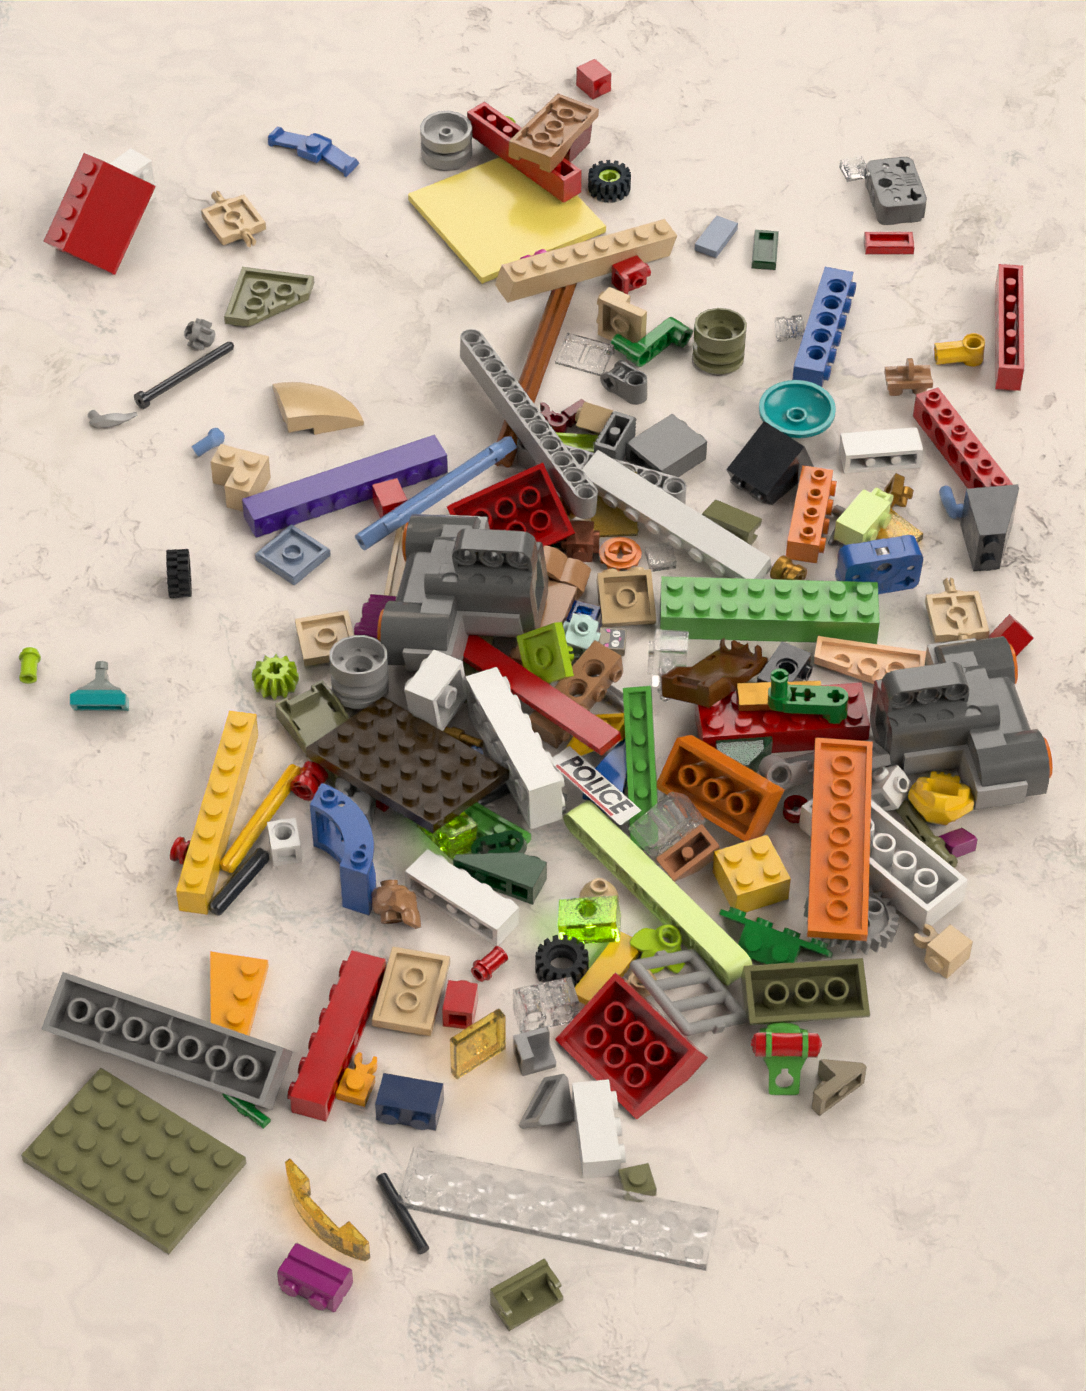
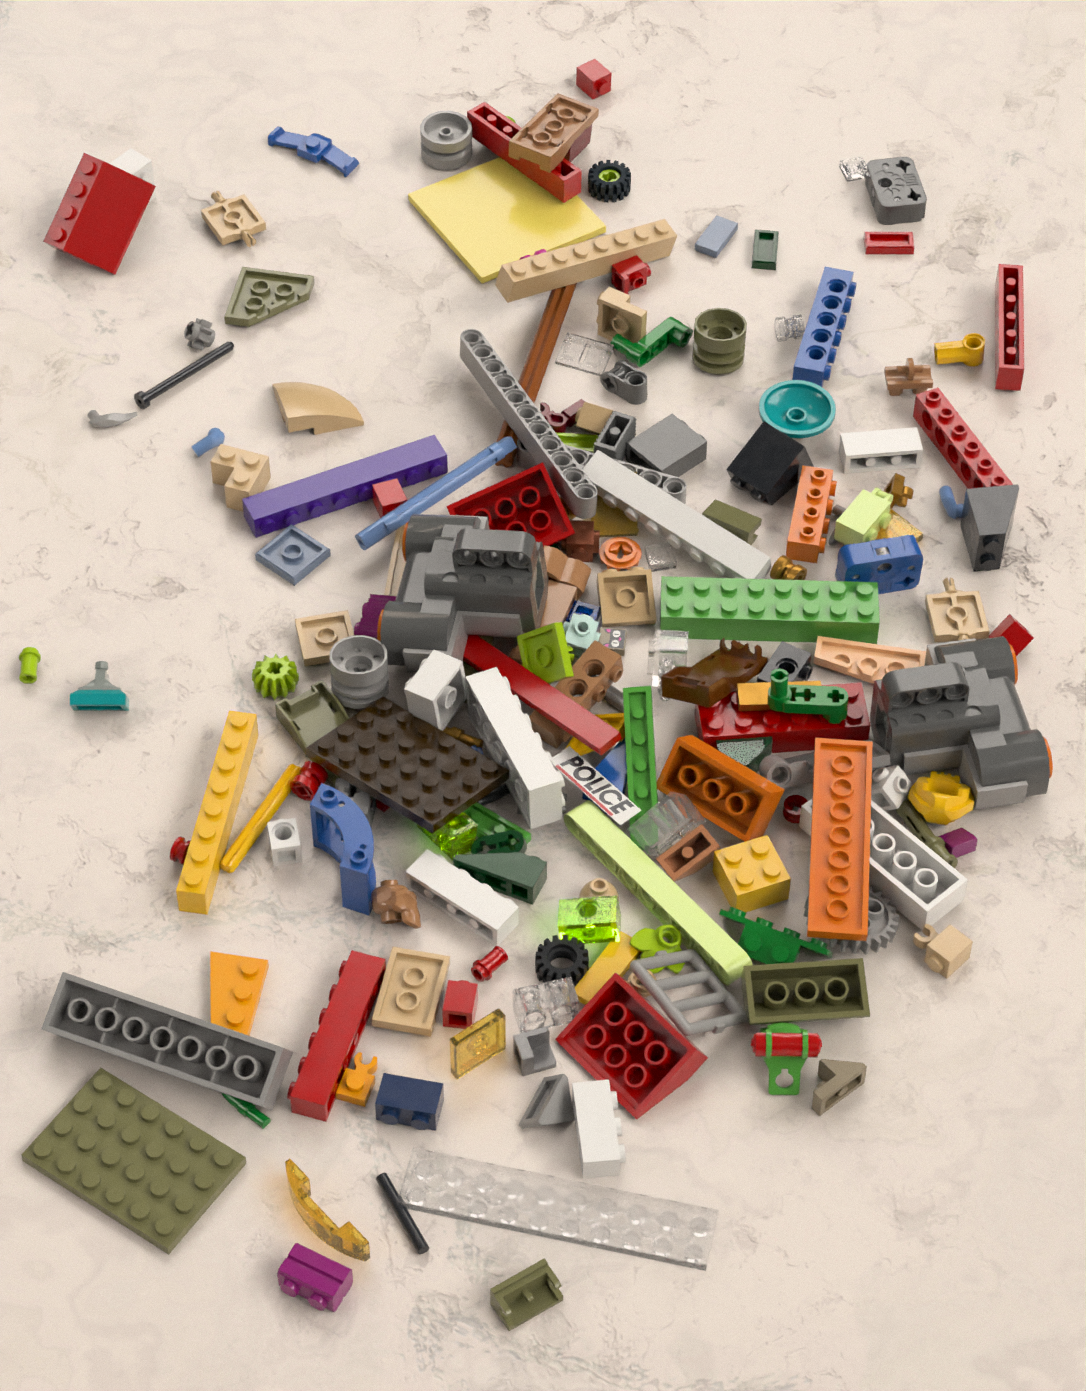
(178, 573): black tyre -> none
(238, 881): black axle -> none
(638, 1179): olive plate -> none

